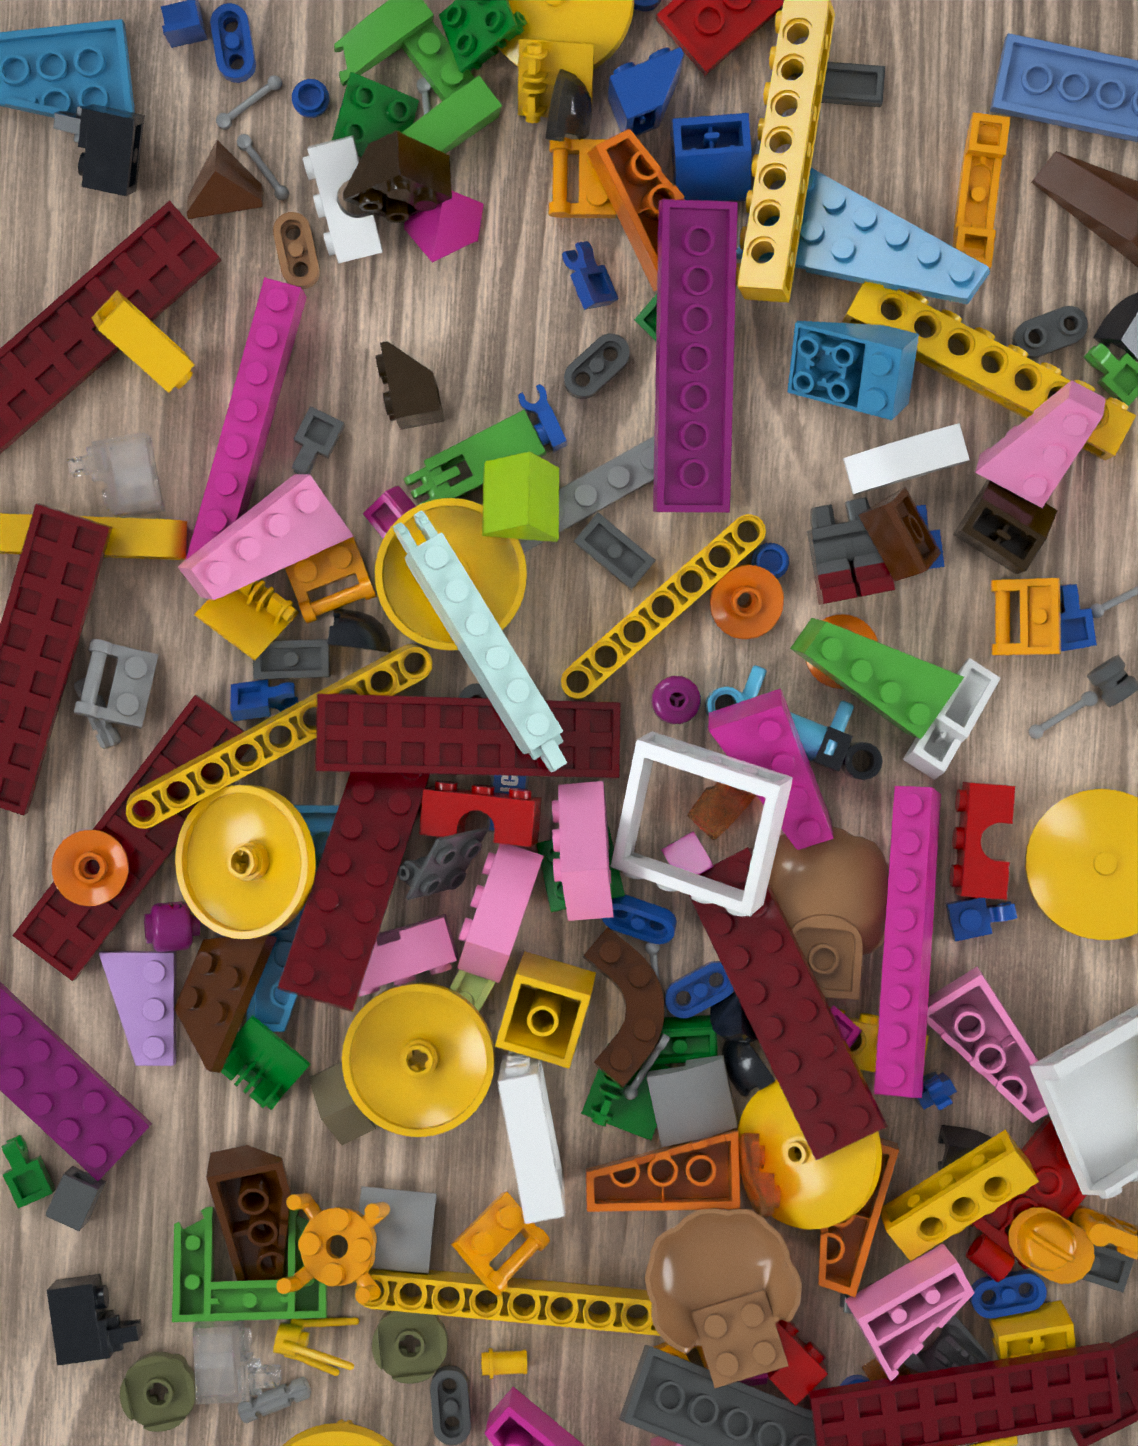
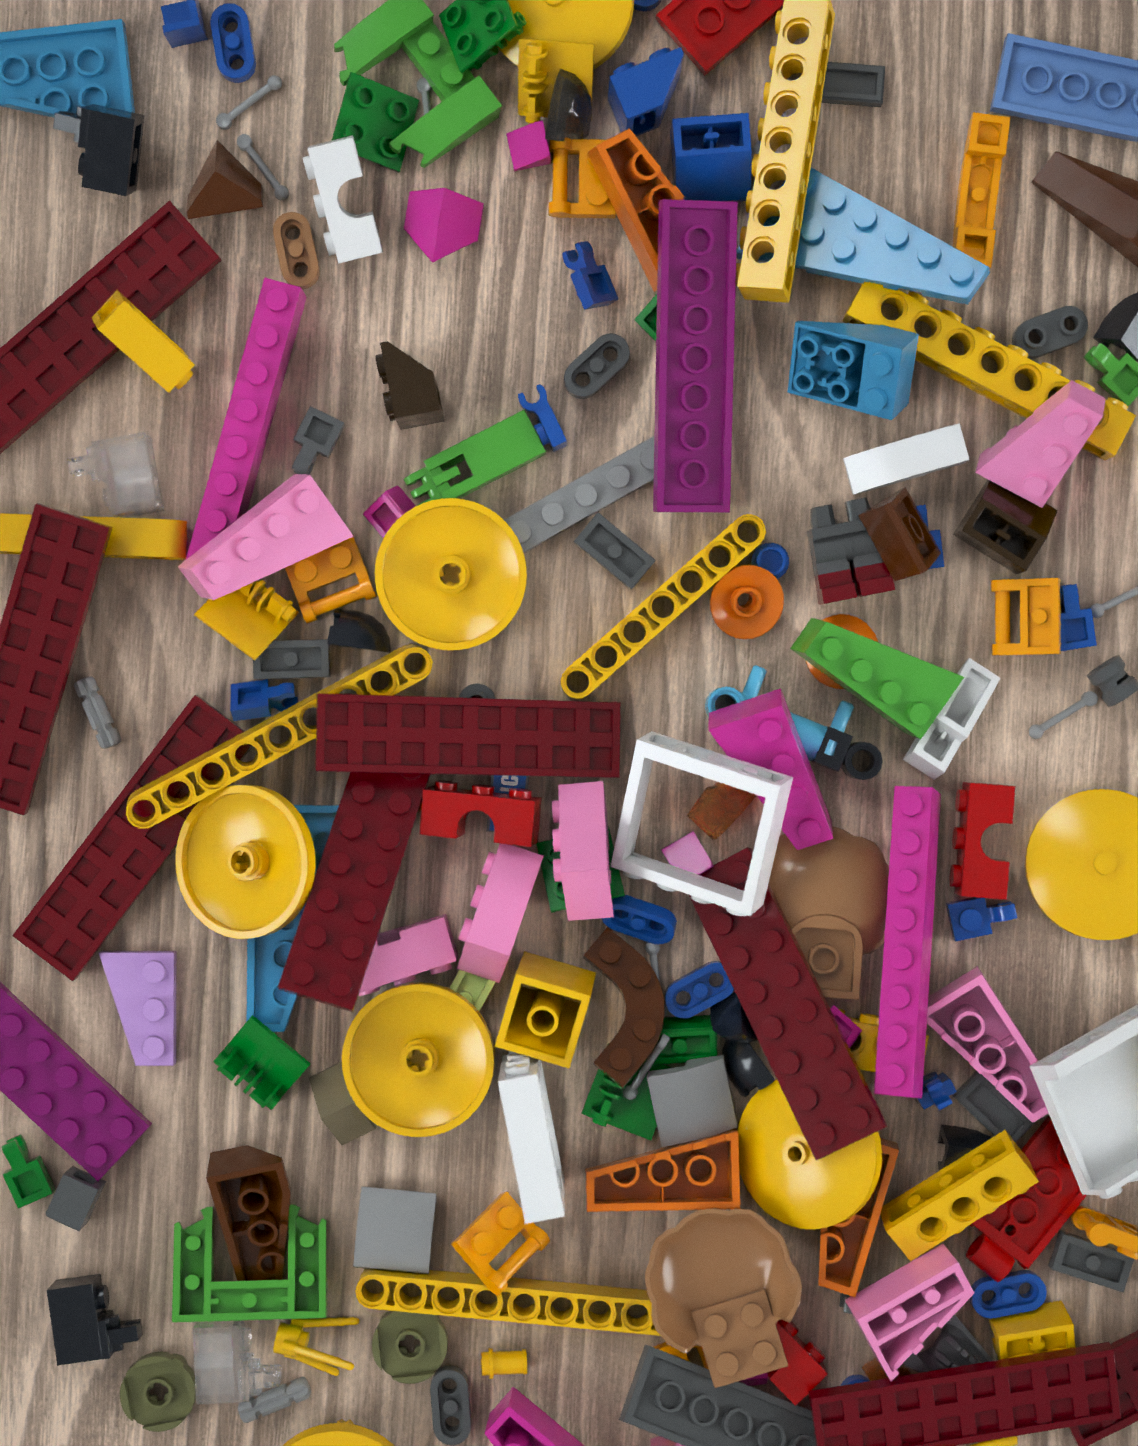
(73, 876): orange dish -> none
(129, 686): light grey plate -> none
(170, 926): magenta head -> none
(220, 993): reddish brown wing -> none
(310, 98): blue plate -> none
(316, 1250): light orange plate -> none
(399, 178): dark brown slope -> none
(443, 866): dark grey hinge -> none
(482, 643): light aqua hinge -> none
(521, 498): lime slope -> none
(529, 146): none -> dark pink slope
(661, 700): magenta head -> none
(758, 1185): clear orange slope -> none
(992, 1107): none -> dark grey tile
(1051, 1245): light orange piece -> none

